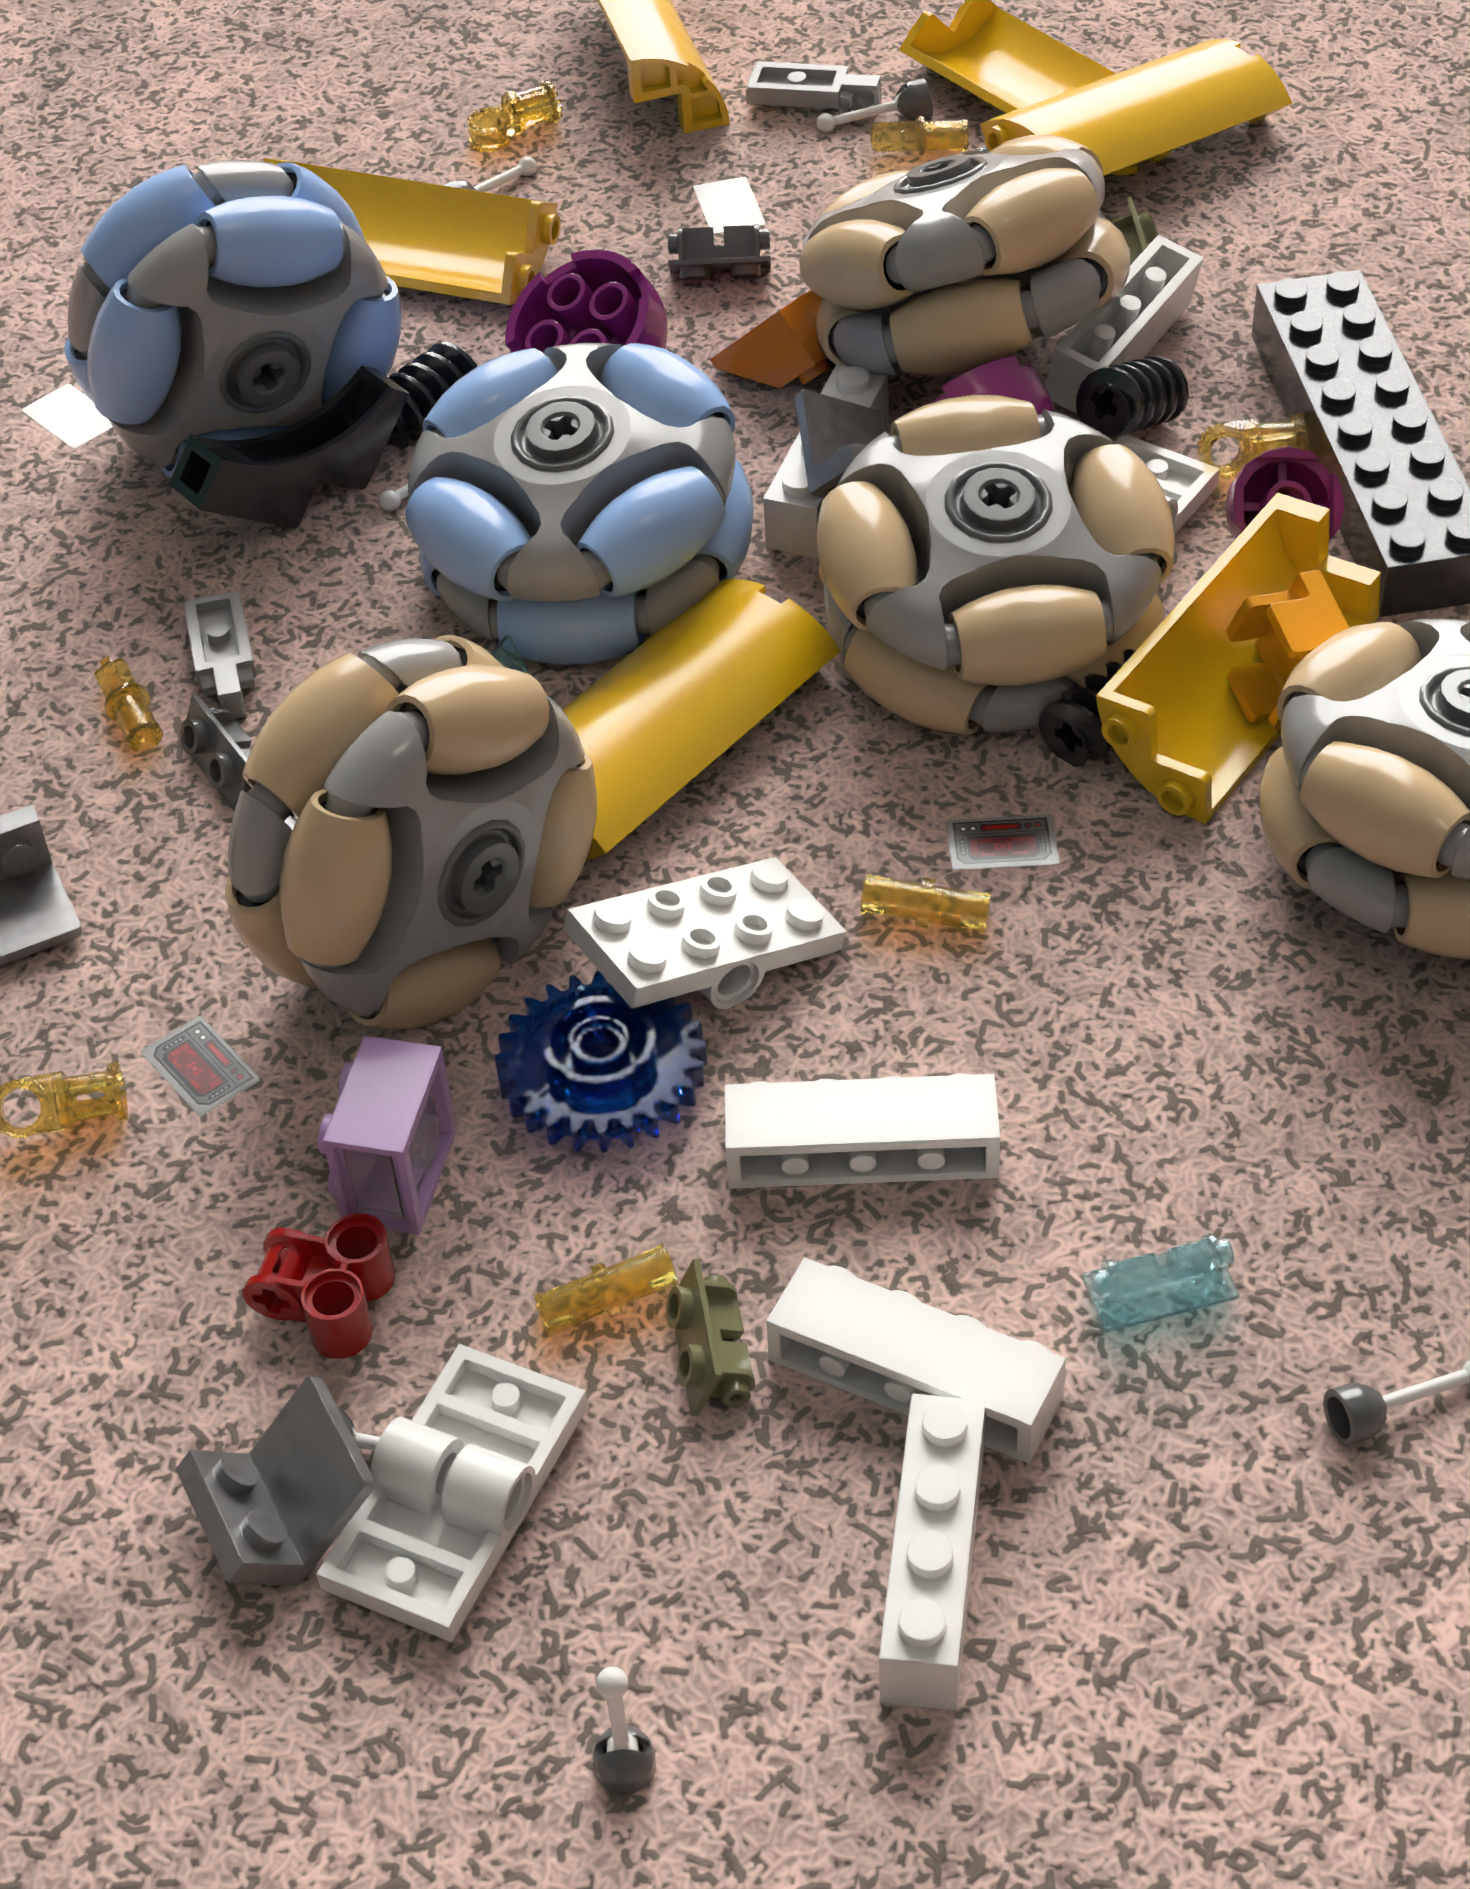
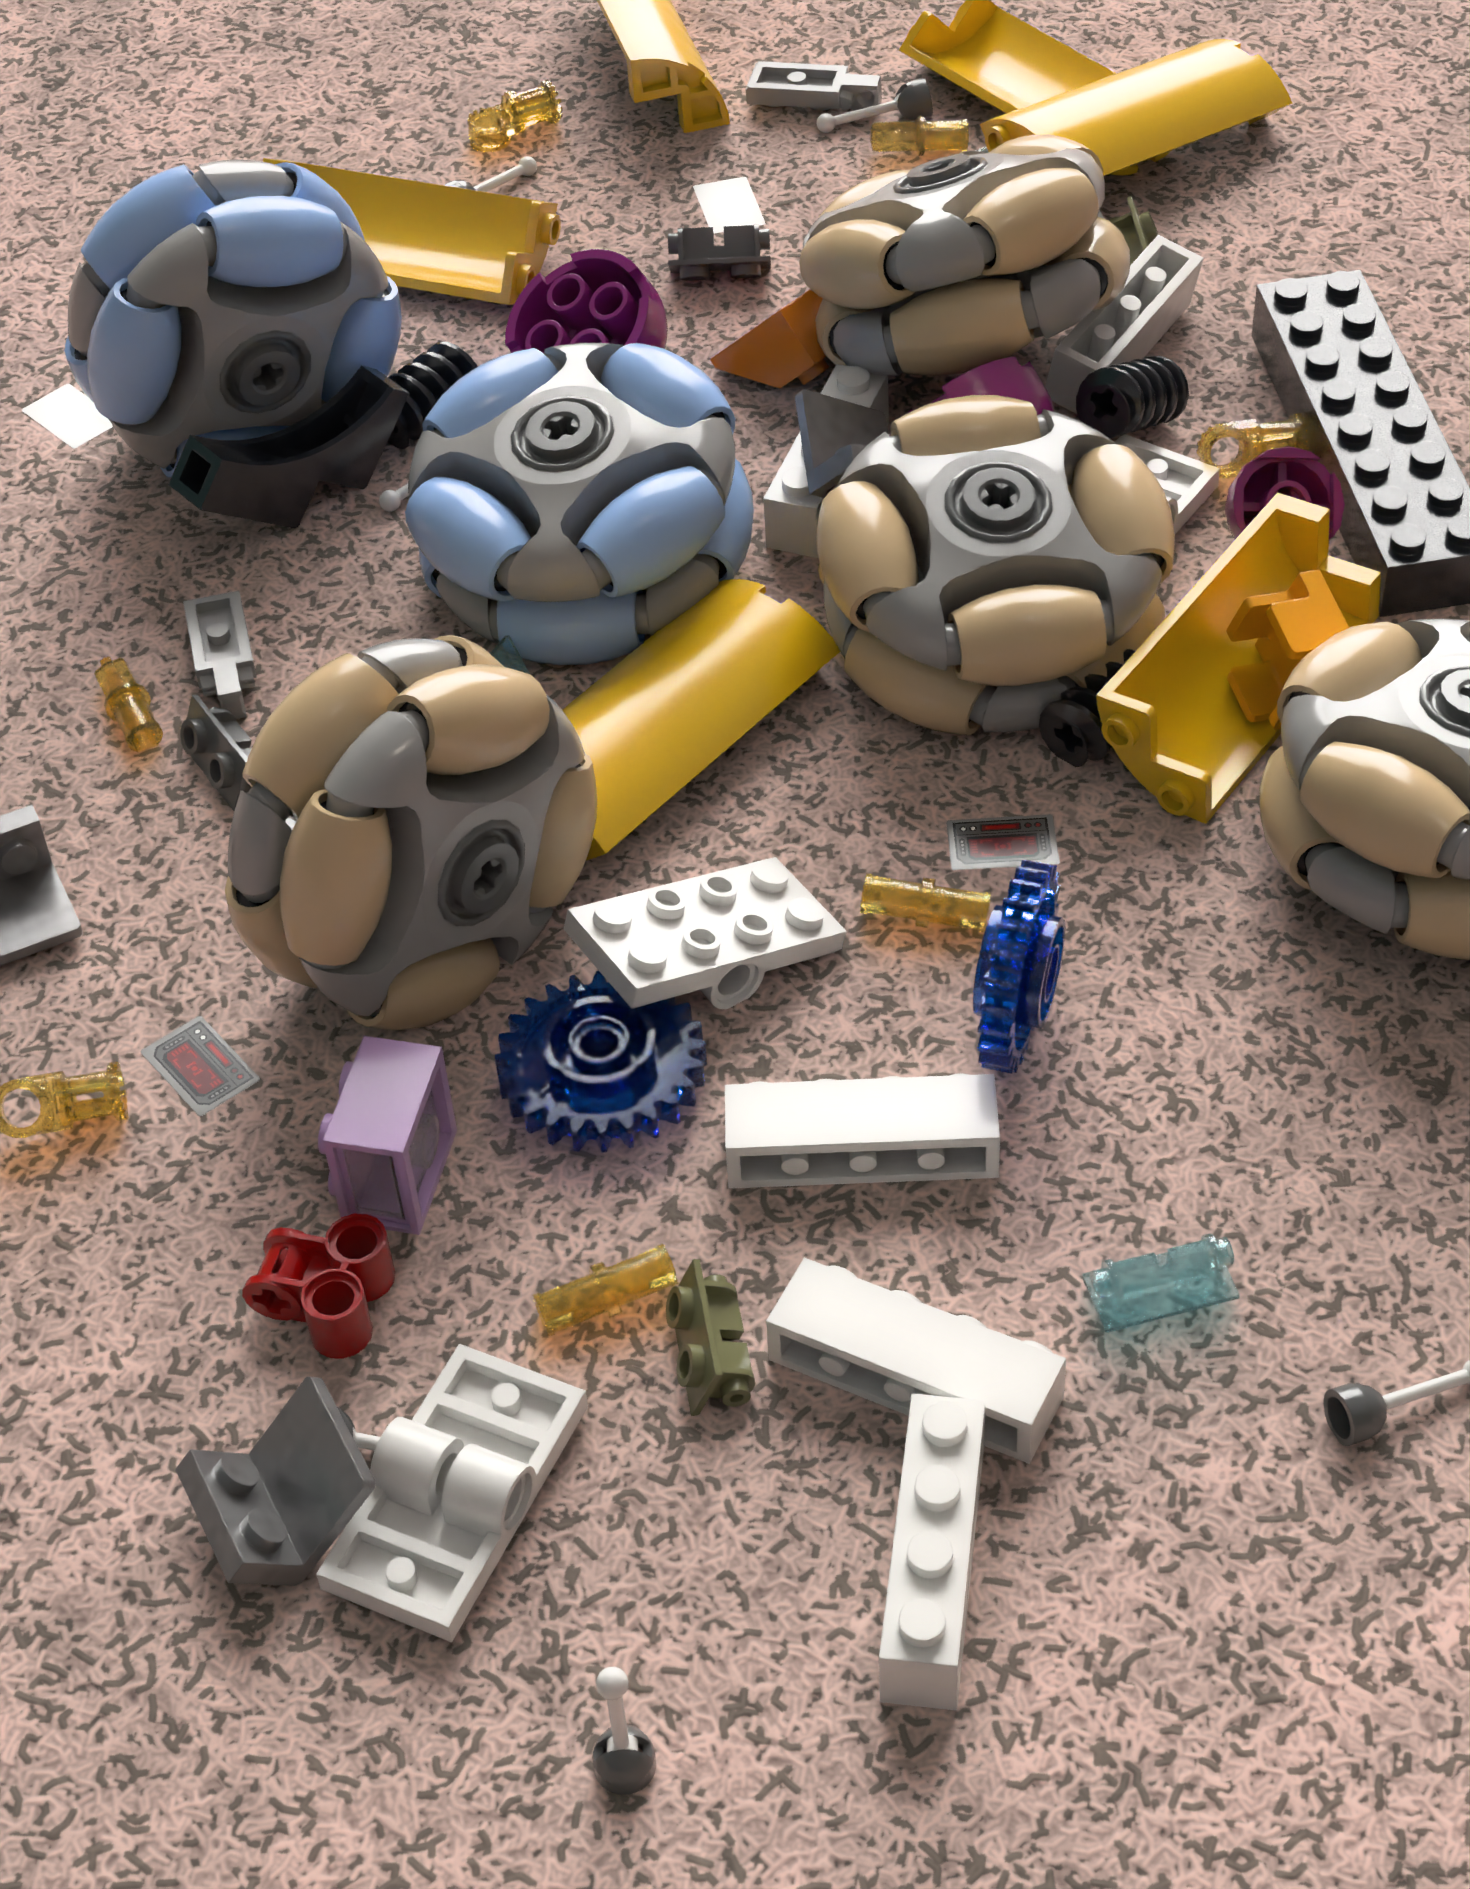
(1018, 966): none -> clear blue gear

